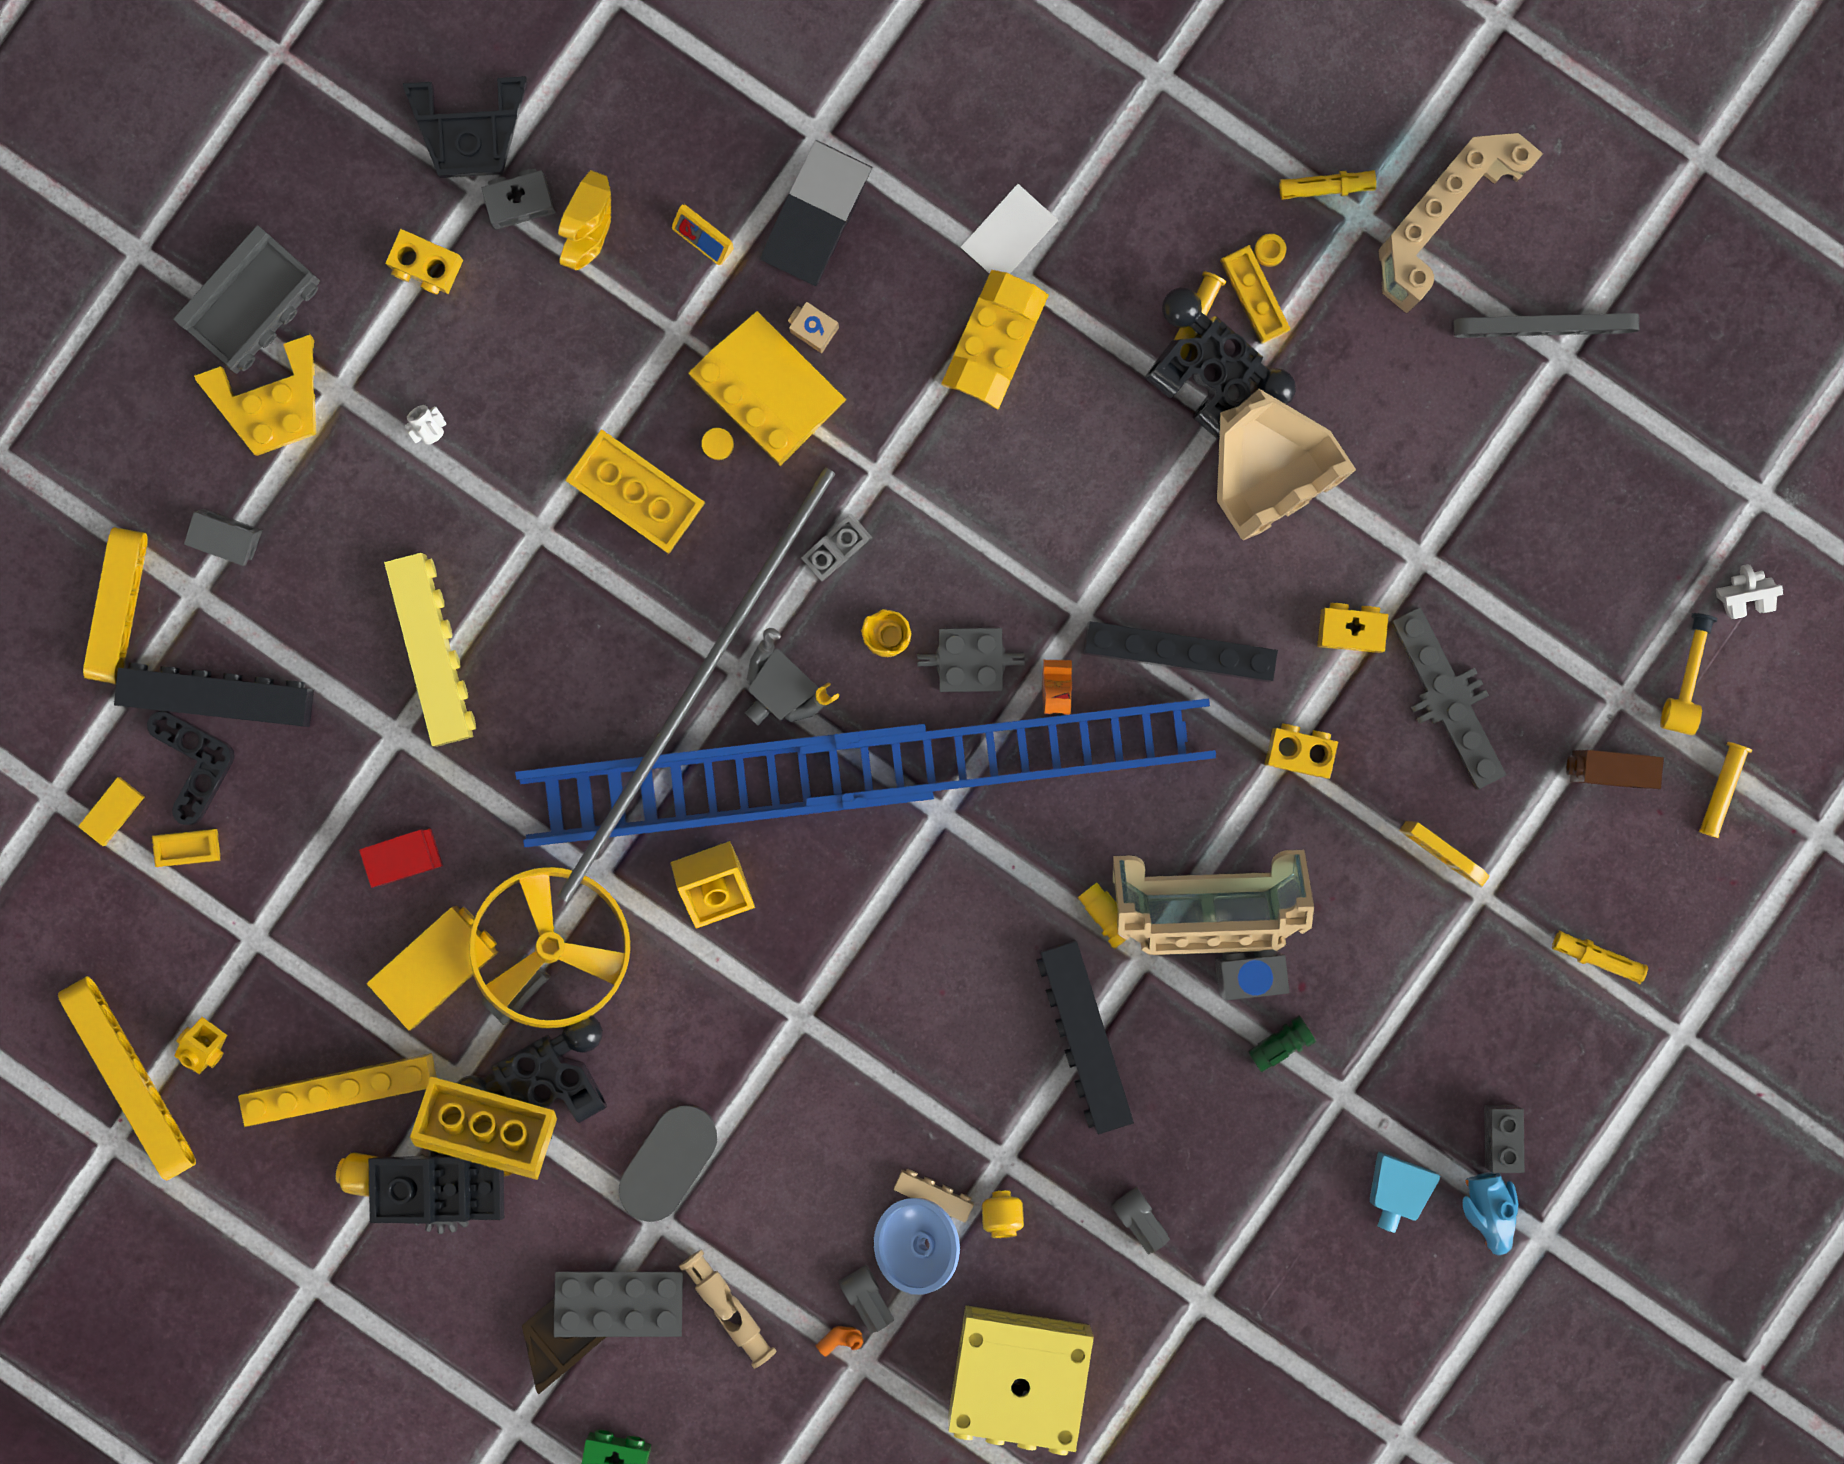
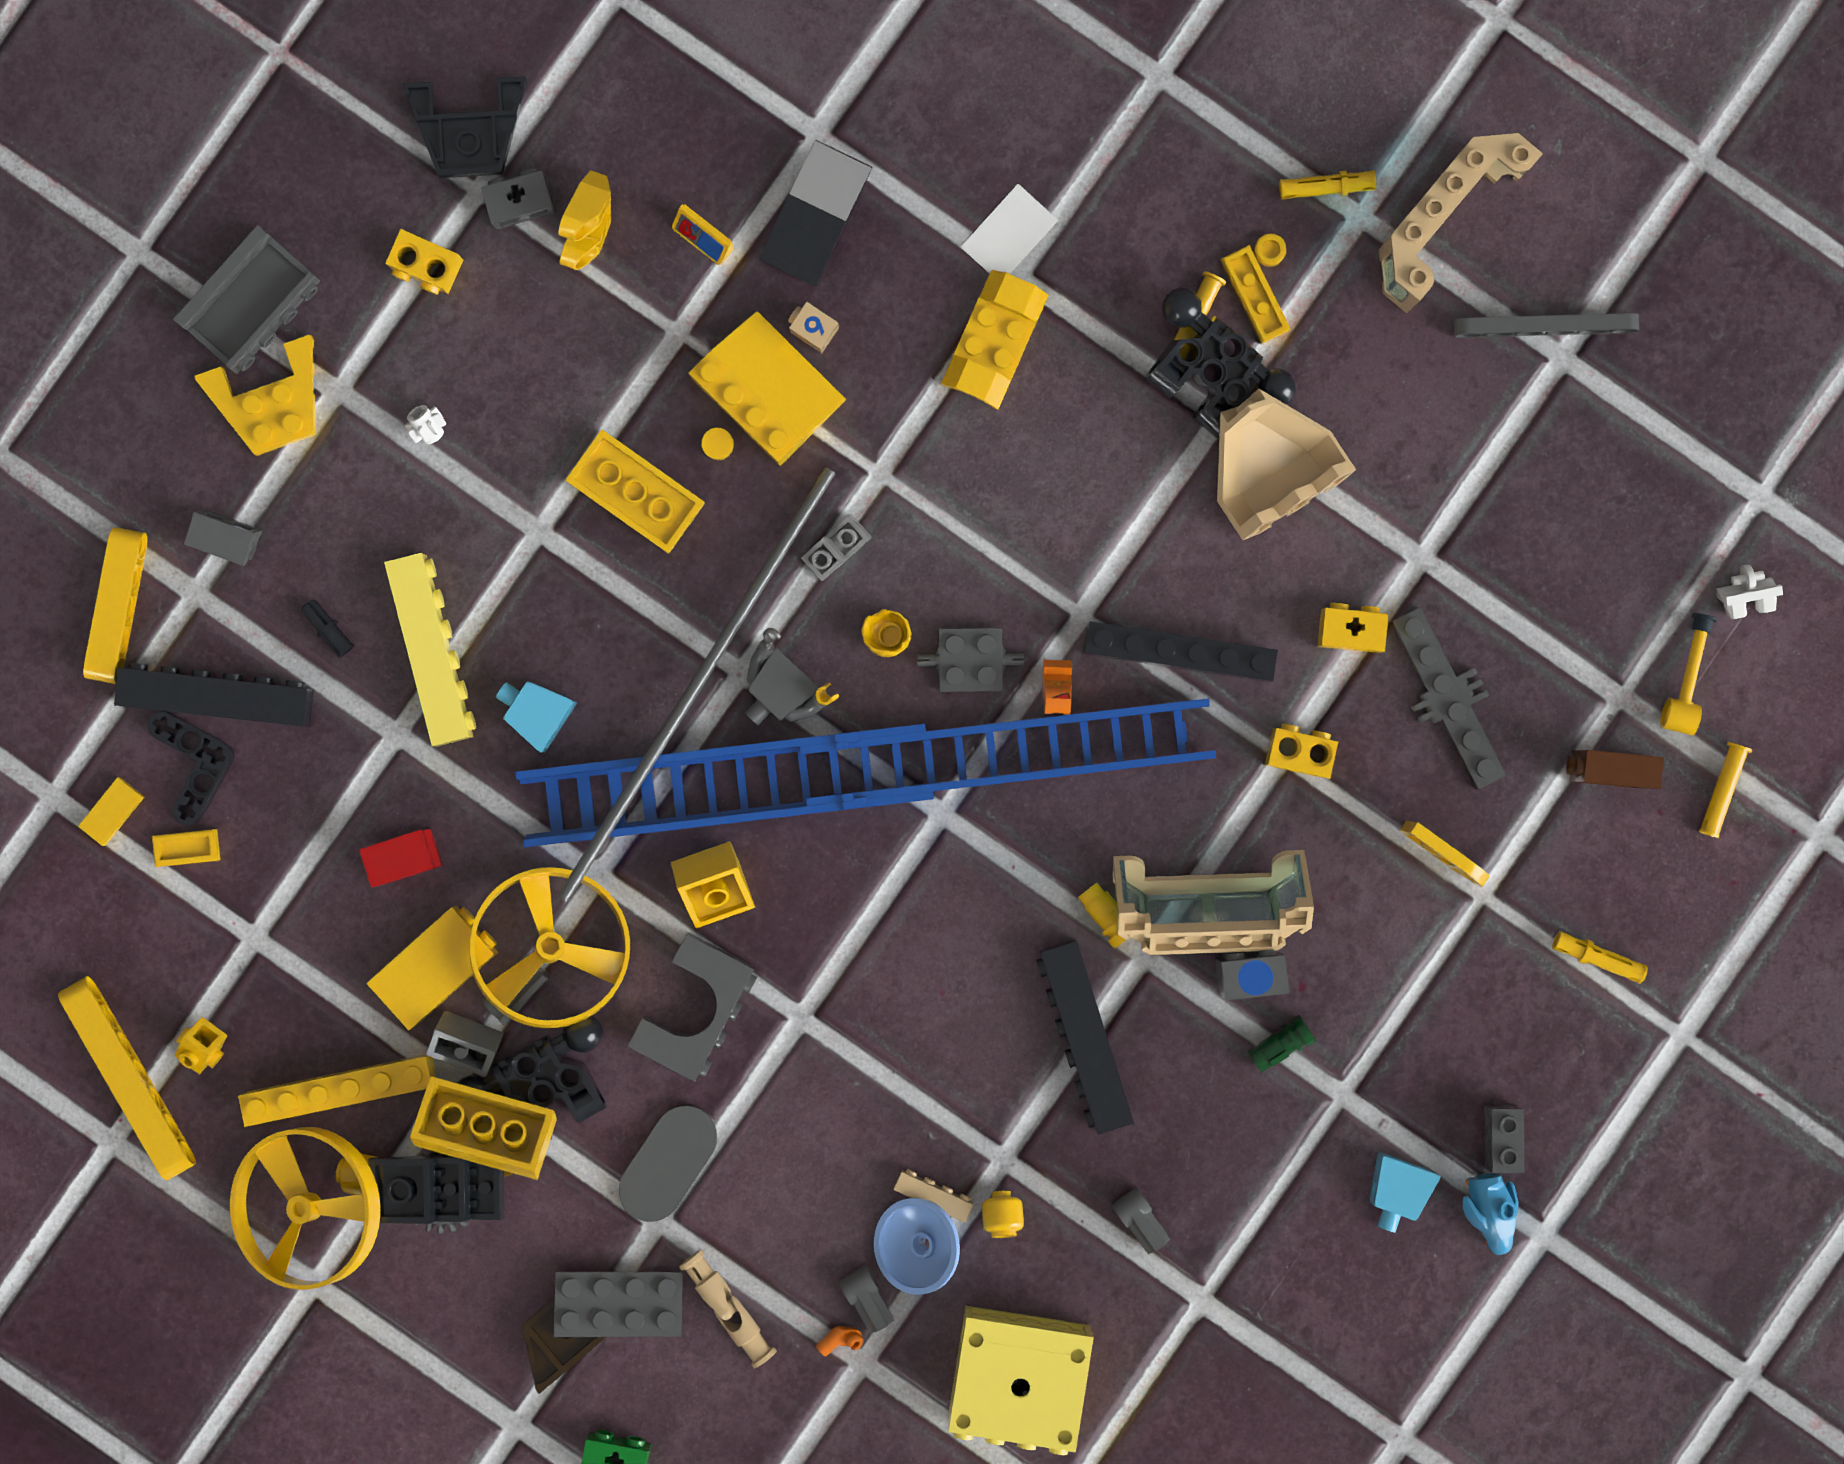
(303, 1205): none -> yellow piece
(327, 628): none -> black axle
(465, 1043): none -> dark grey brick
(535, 712): none -> medium azure torso
(690, 1052): none -> dark grey arch

